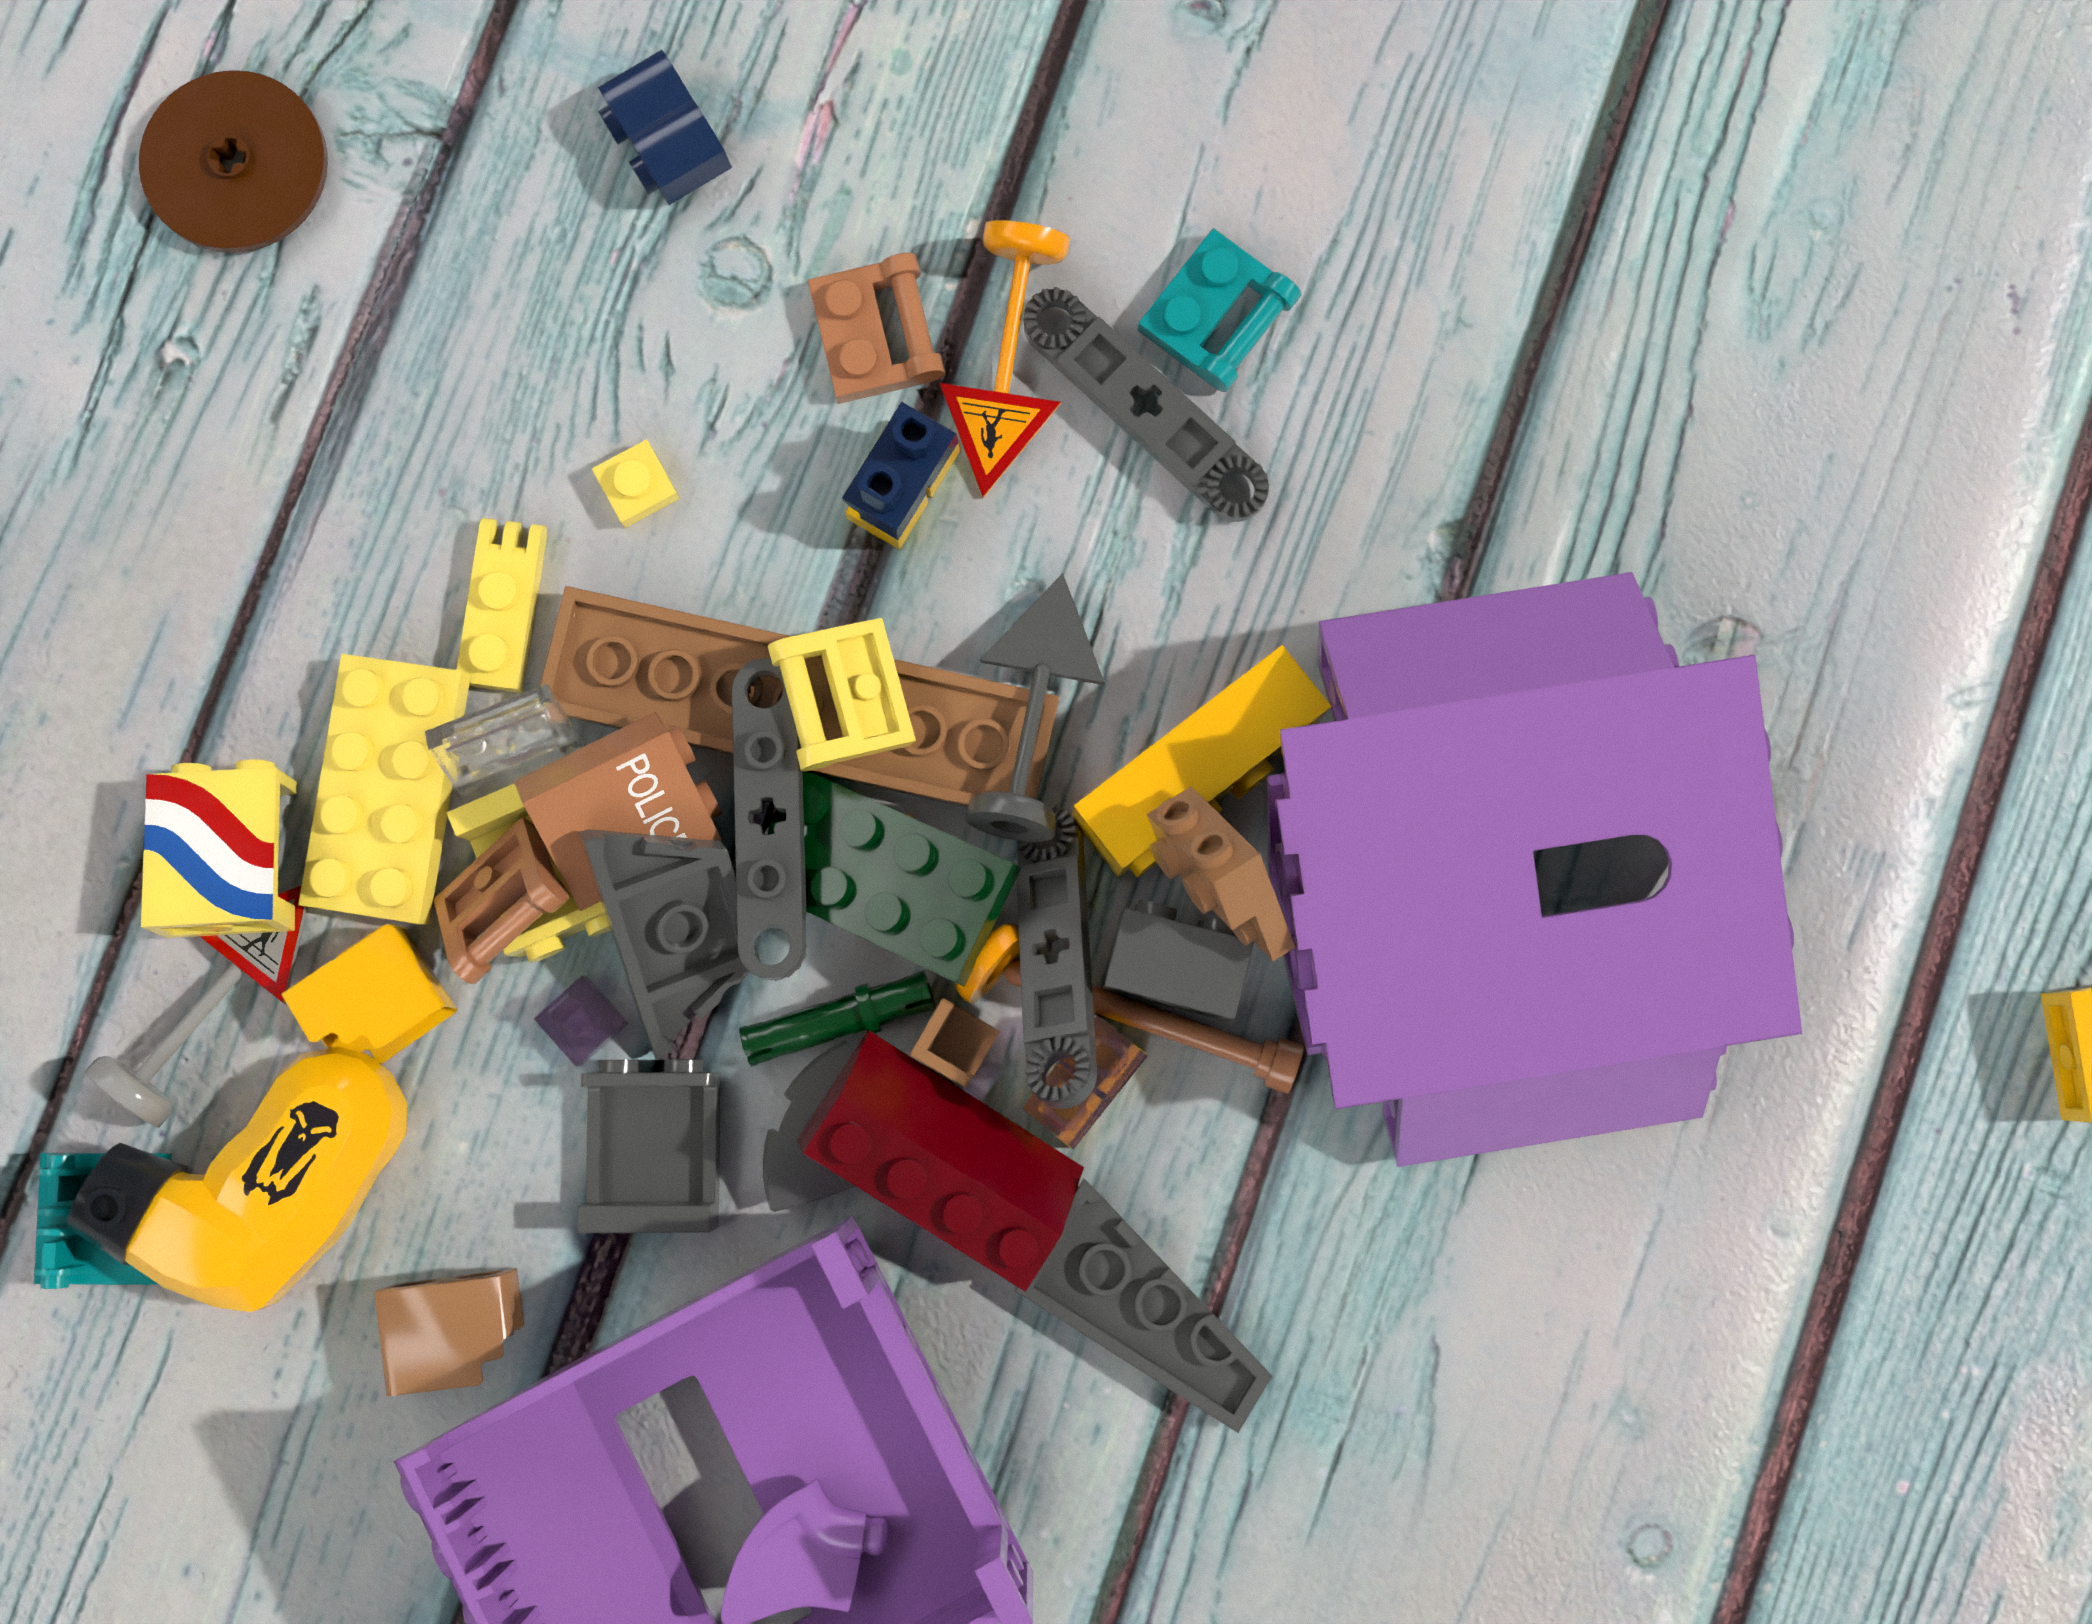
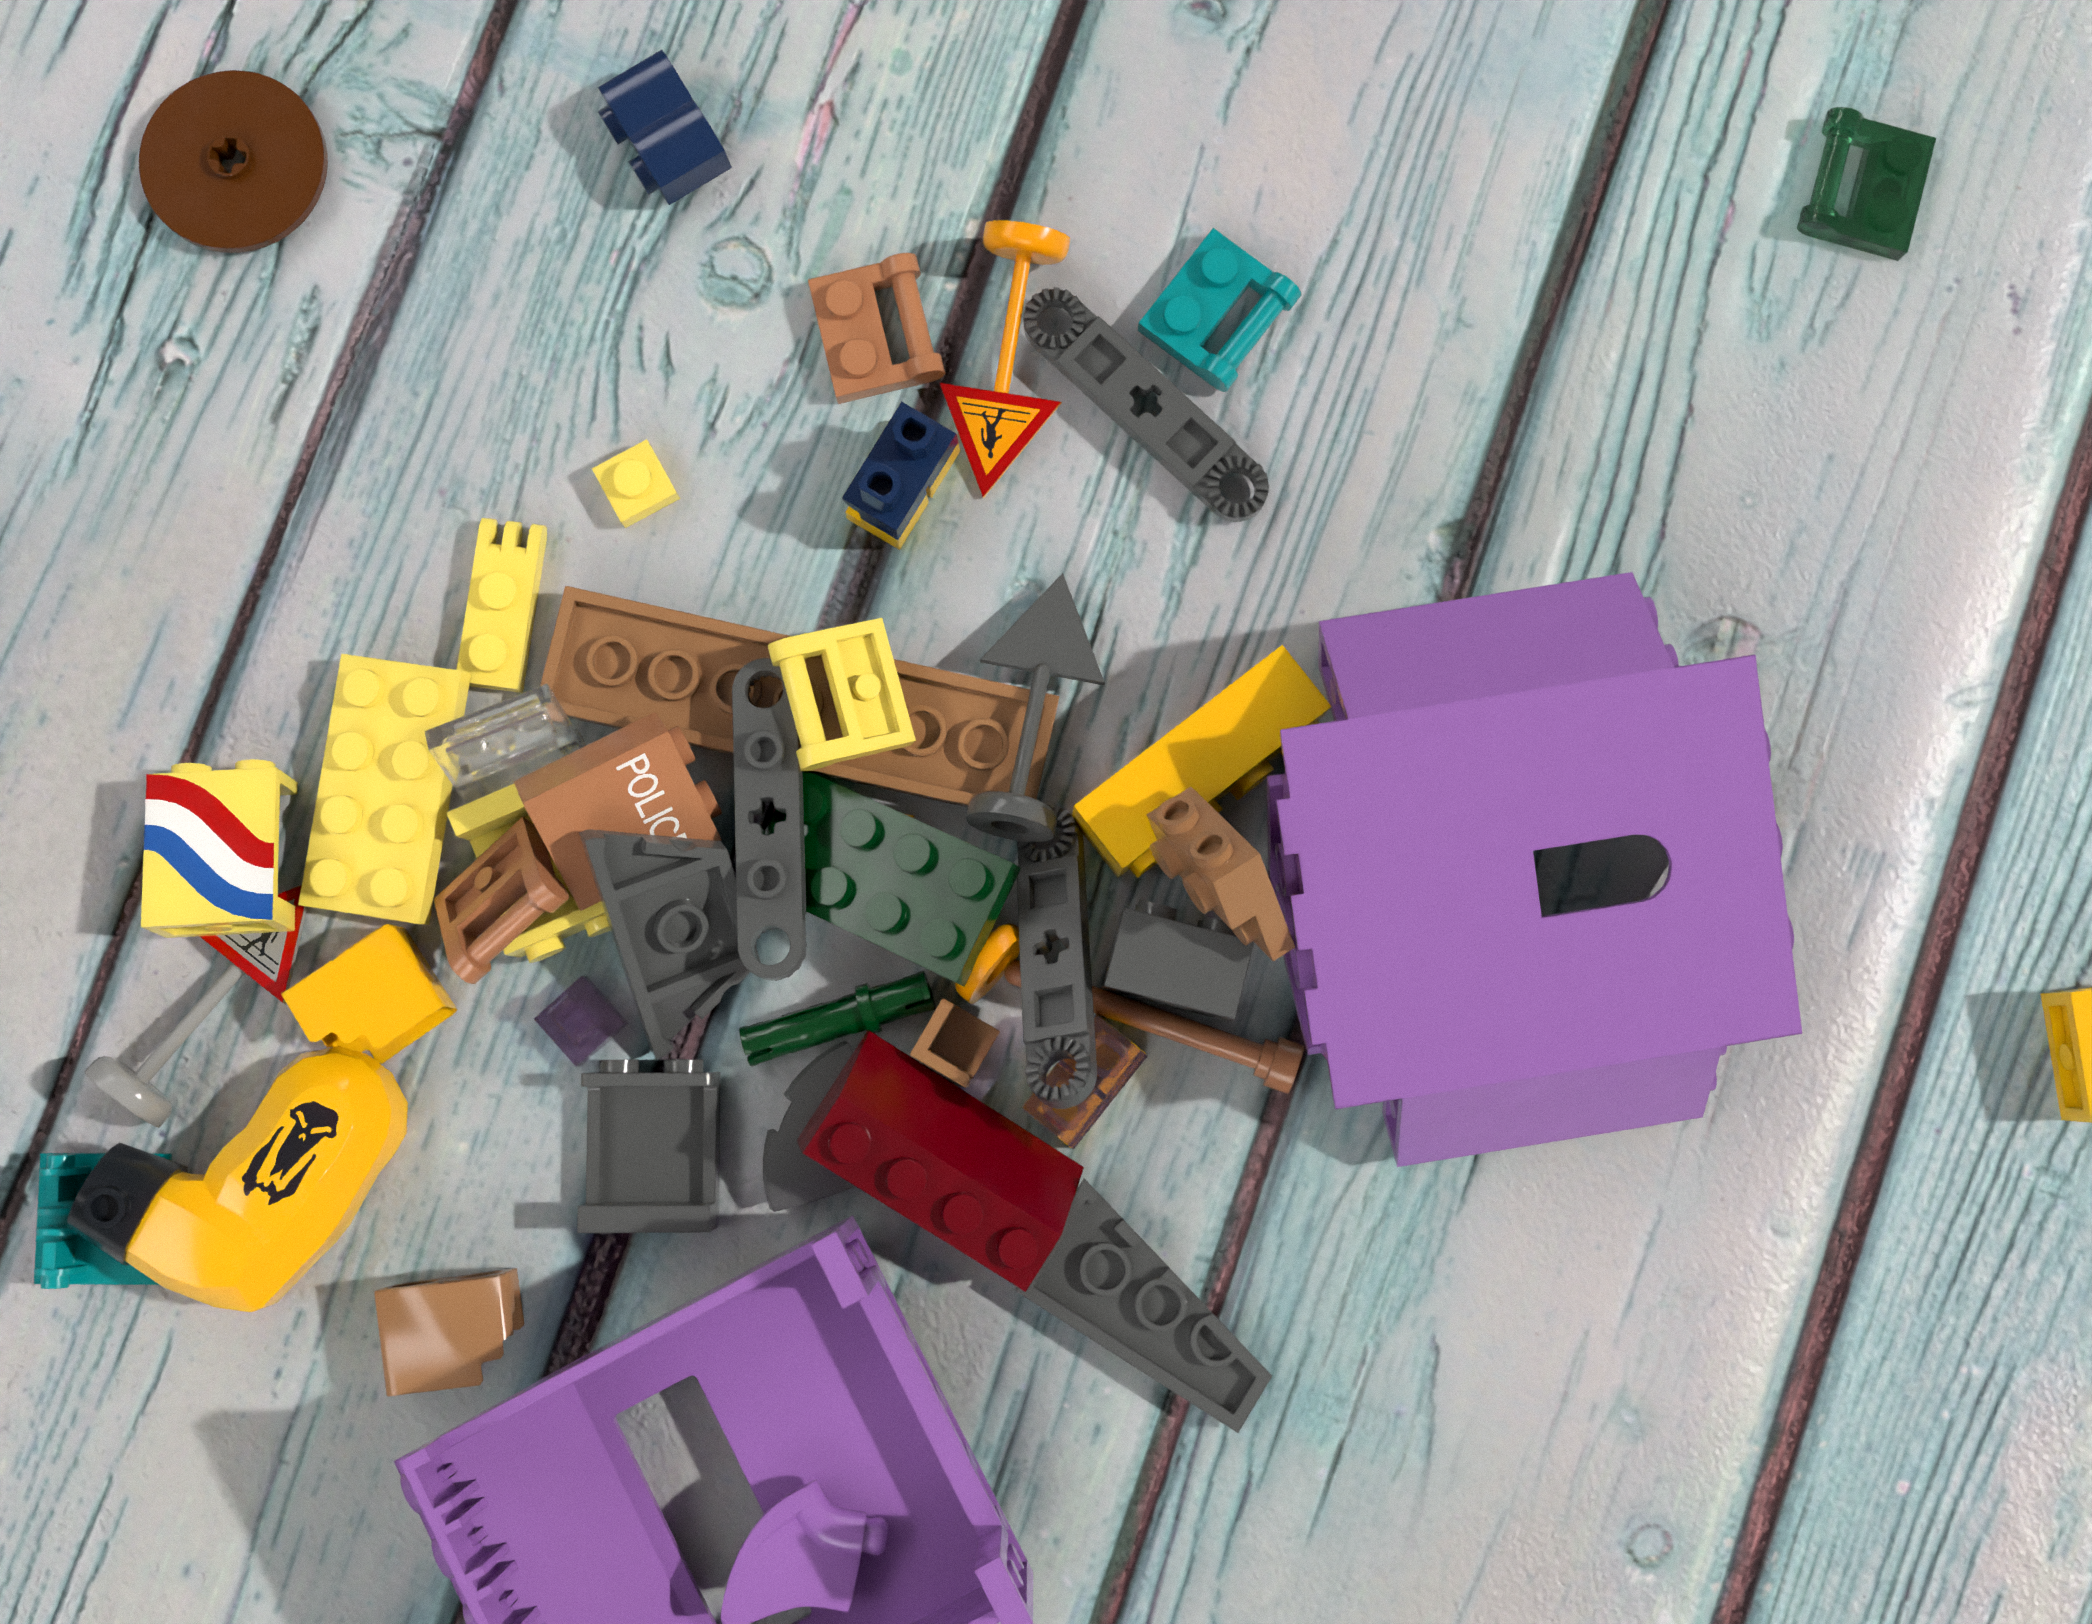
(1884, 190): none -> clear green plate

